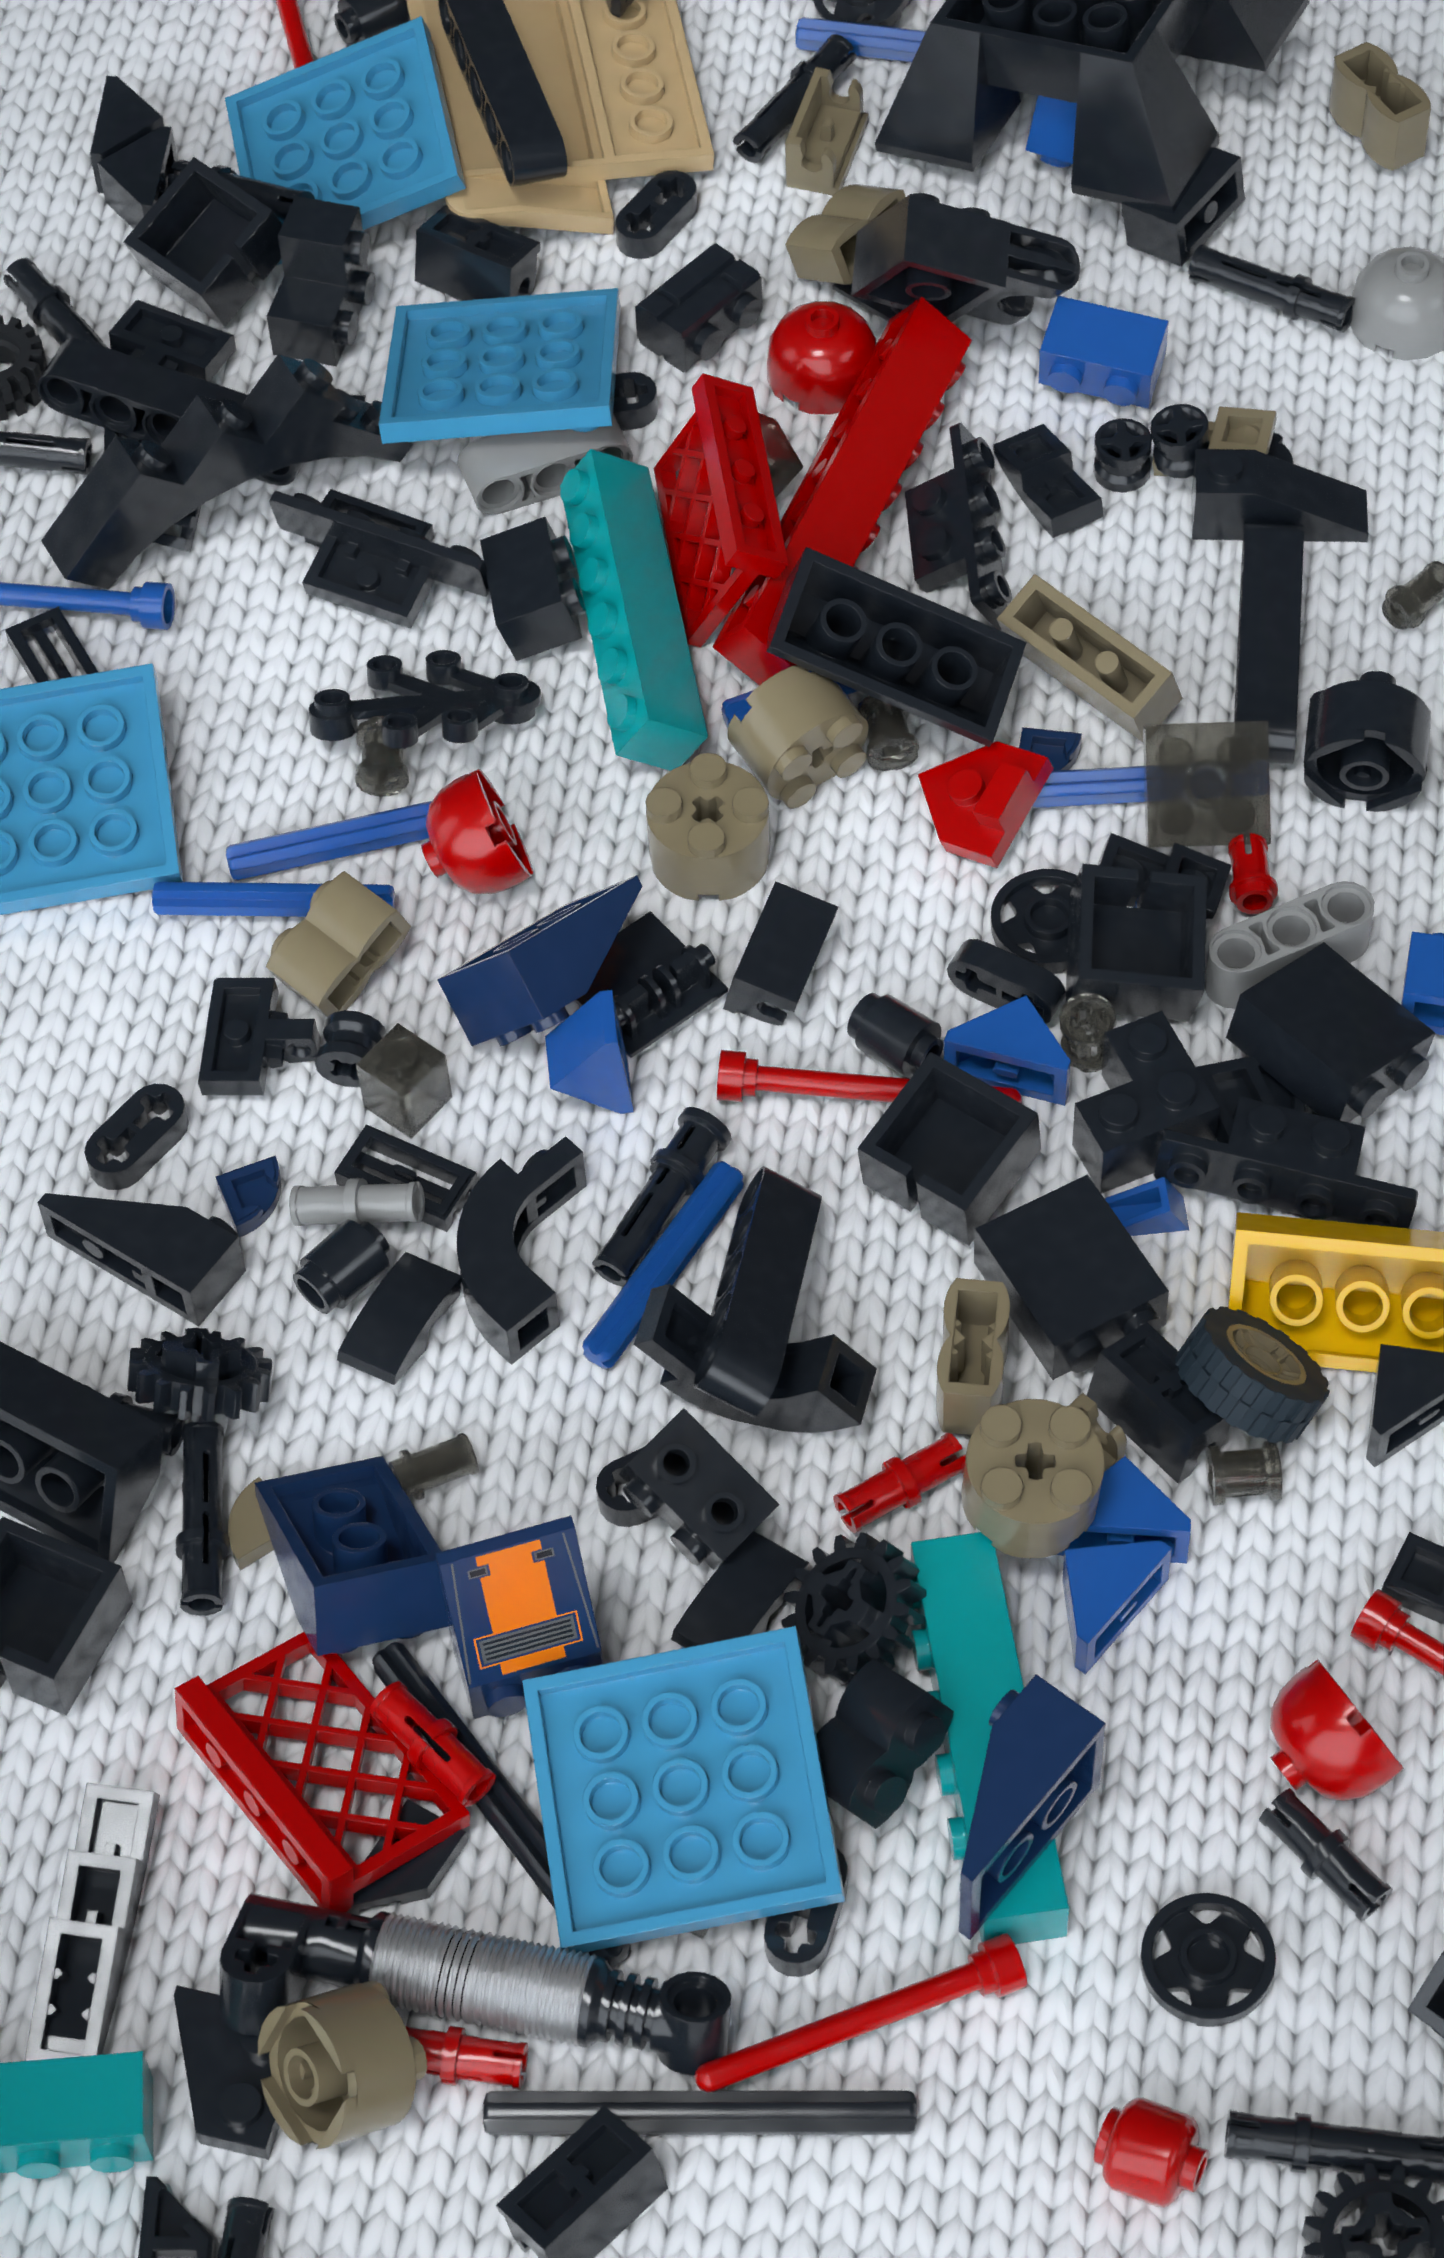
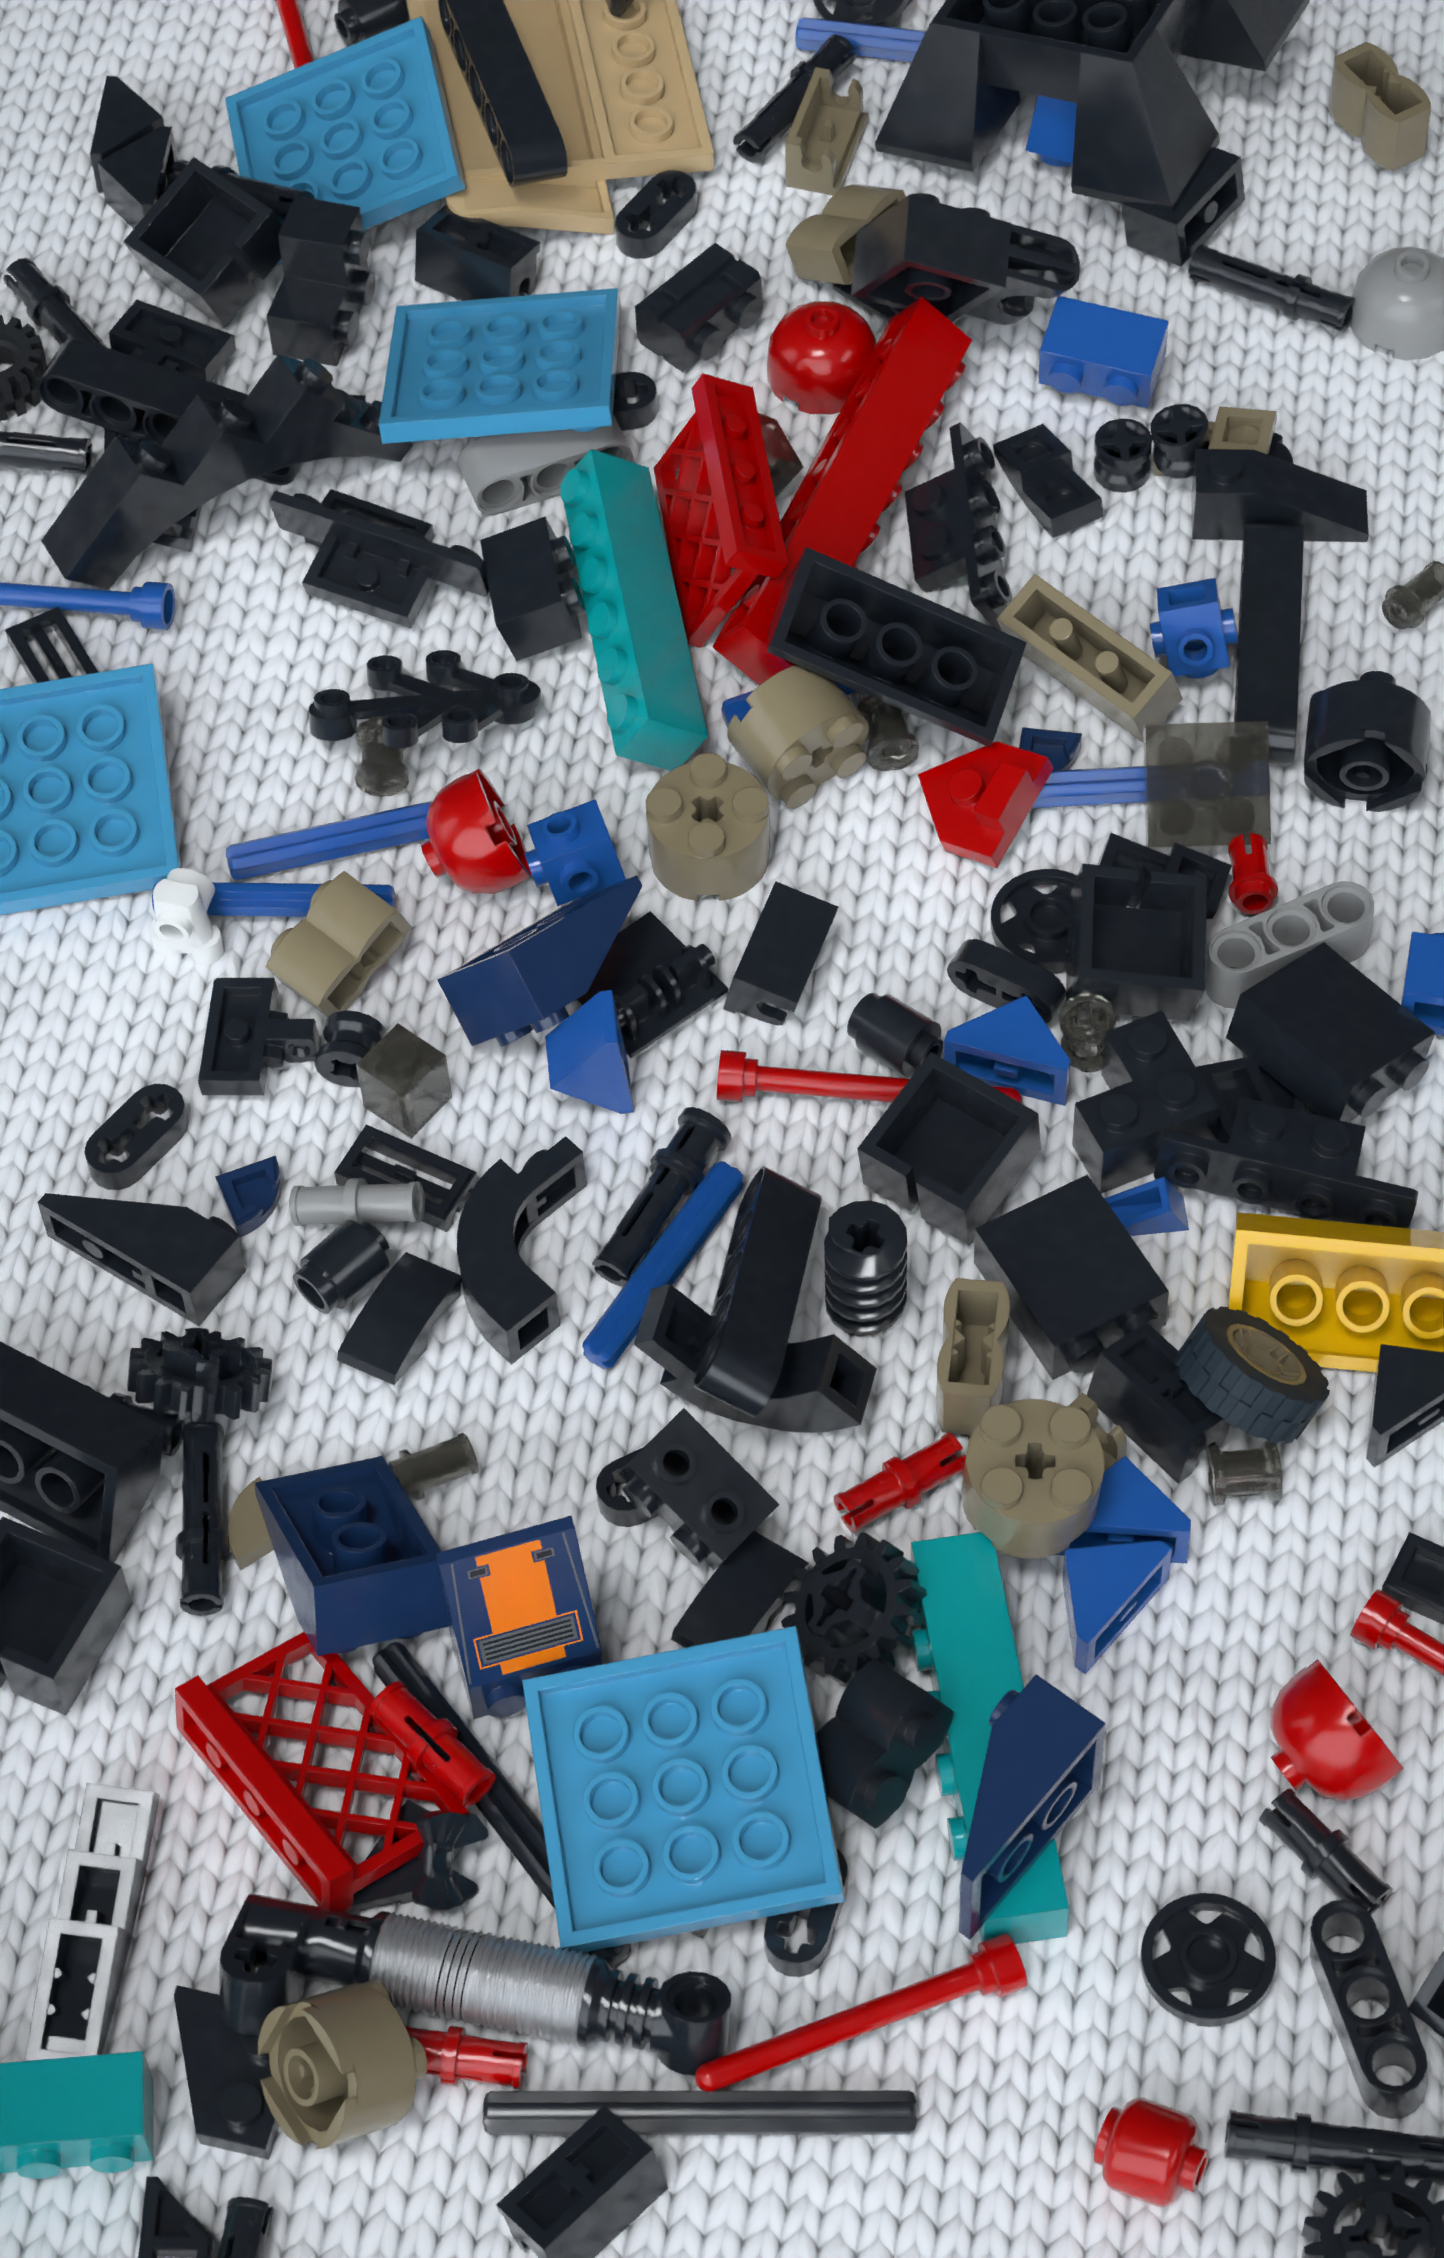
(182, 917): none -> white plate
(442, 1833): none -> black piece
(573, 853): none -> blue brick
(865, 1267): none -> black piece
(1193, 629): none -> blue brick
(1374, 2041): none -> black beam

